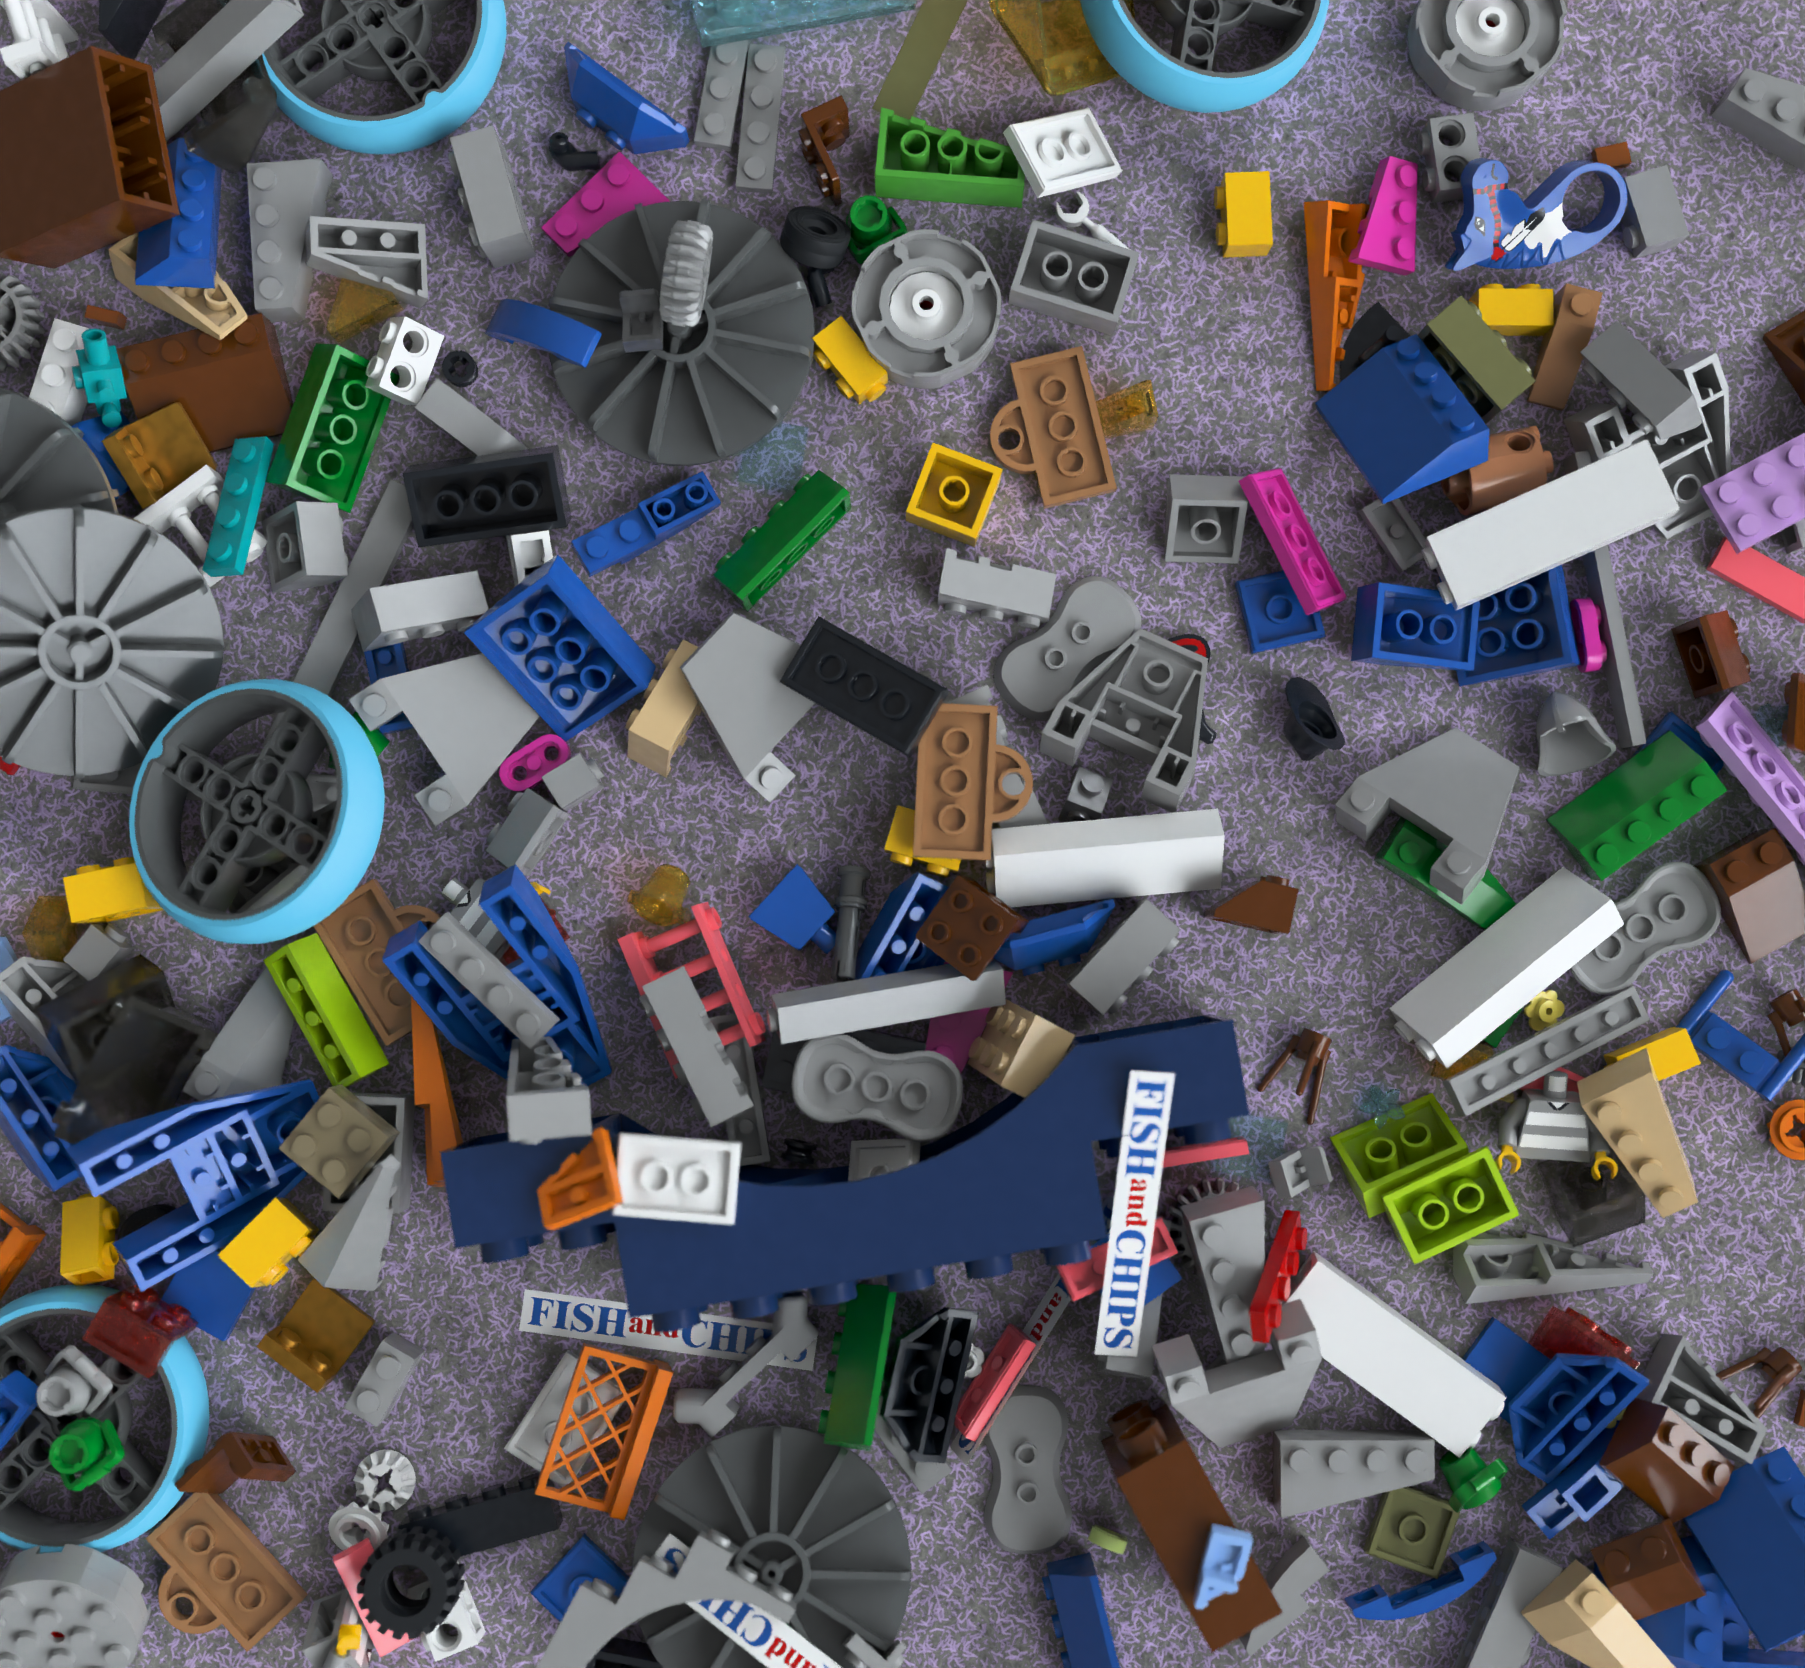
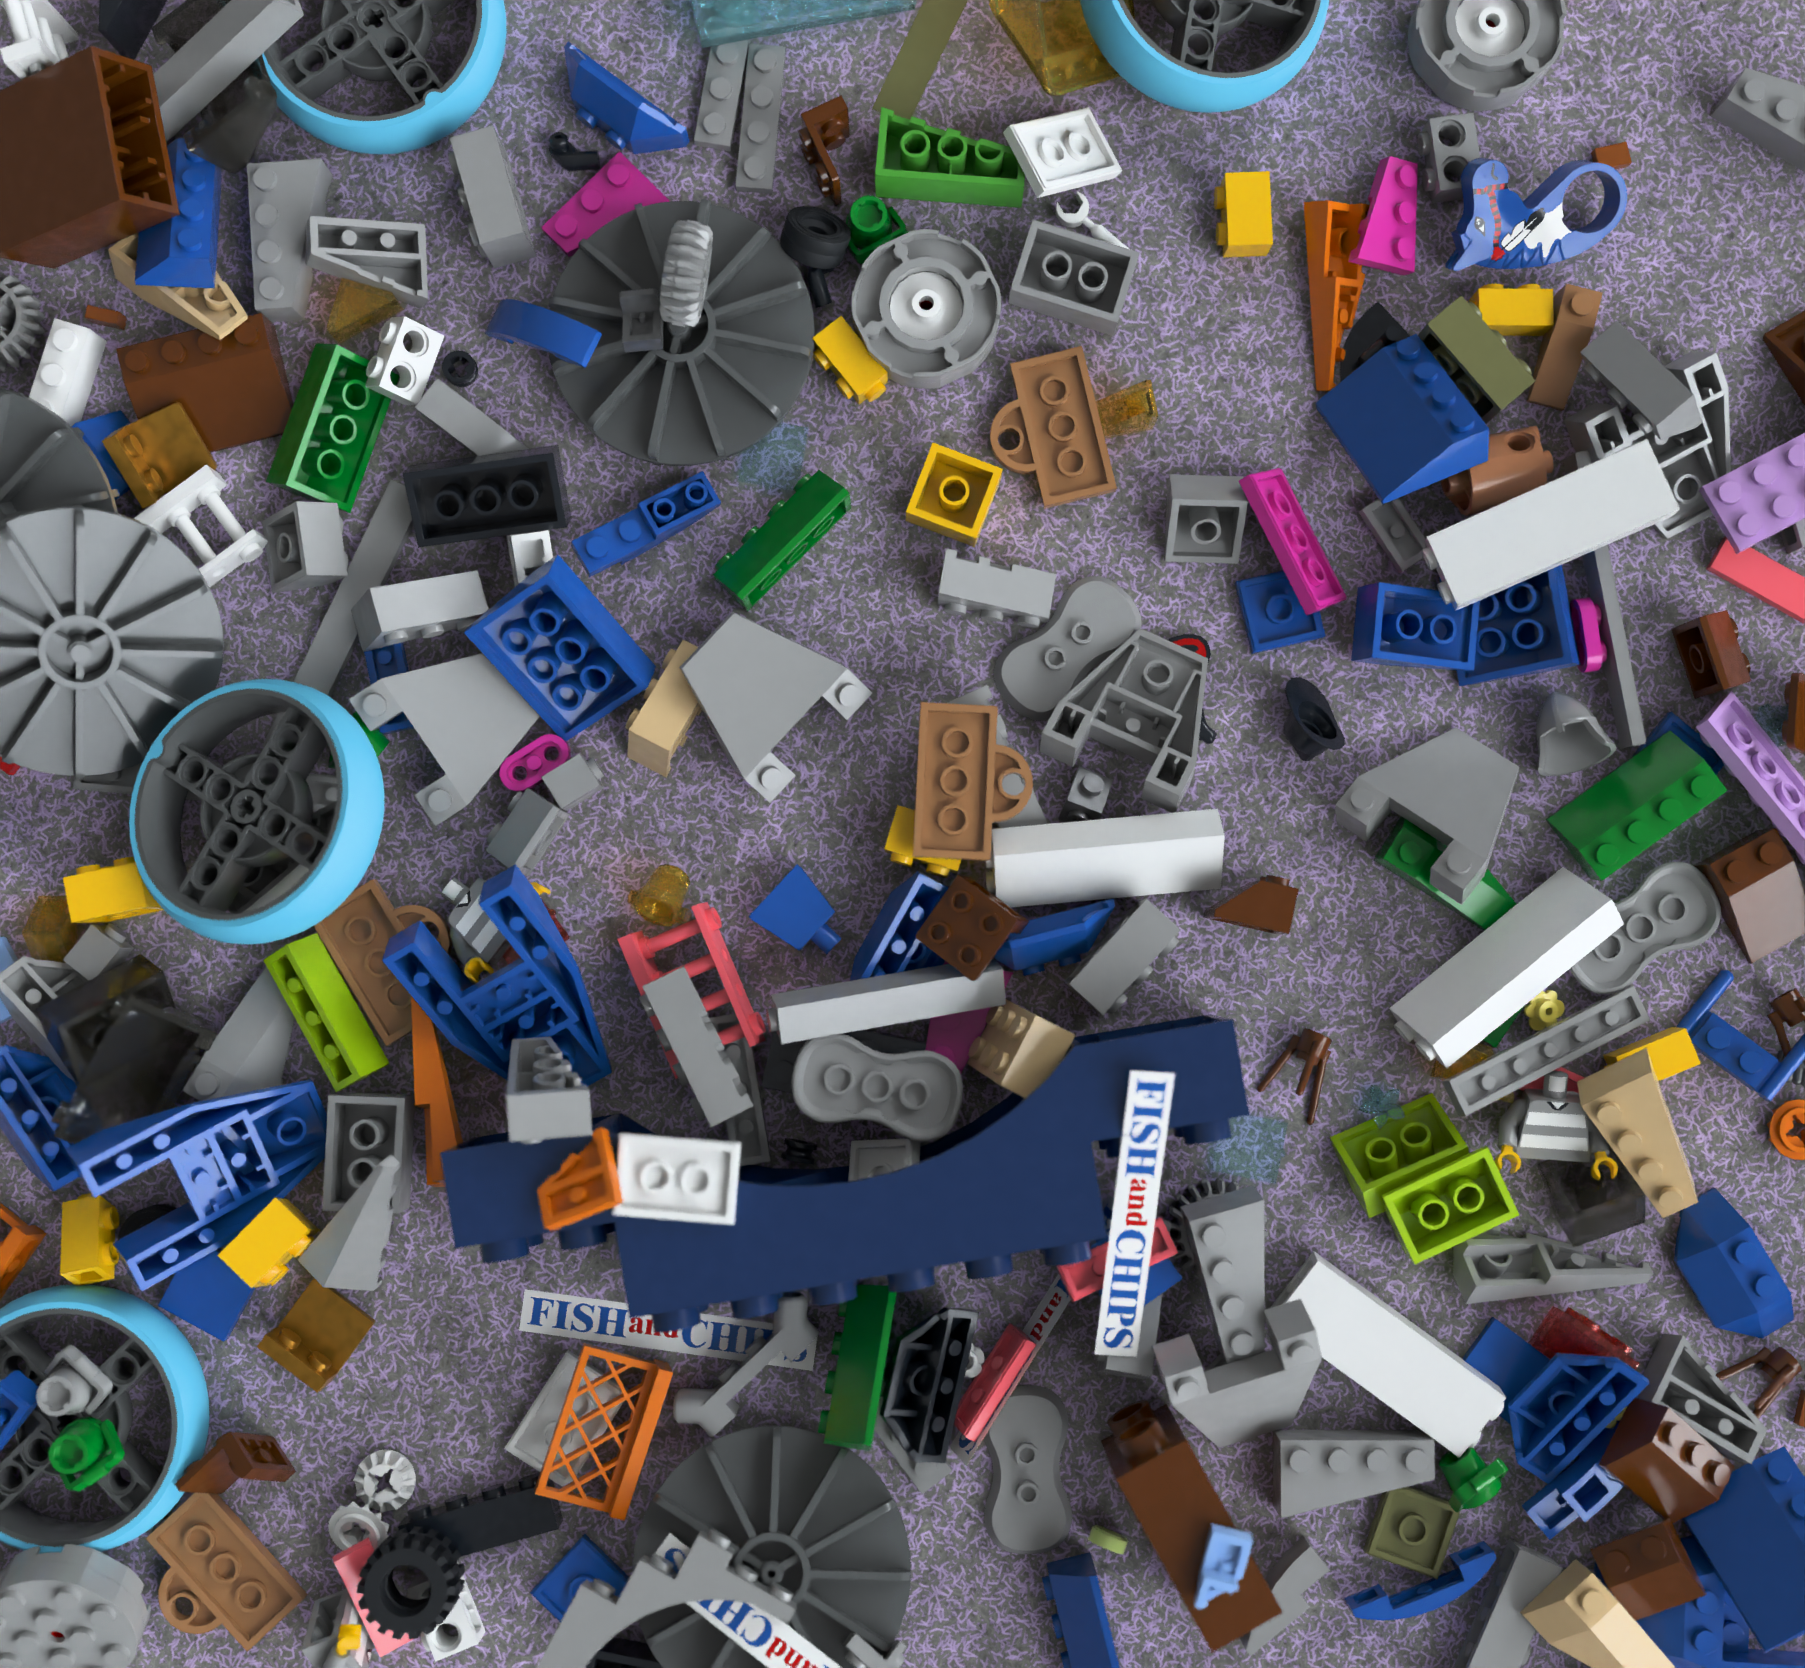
(100, 376): teal piece -> none
(138, 1328): clear red bracket -> none
(238, 507): teal plate -> none
(339, 1140): dark tan brick -> none
(384, 1379): light grey brick -> none
(488, 980): light grey plate -> none
(850, 906): dark grey pin -> none
(864, 686): black tile -> none
(1205, 1151): coral tile -> none
(1275, 1279): red plate -> none
(1299, 1170): light grey bracket -> none
(1652, 213): light grey brick -> none
(1730, 1269): none -> blue wedge

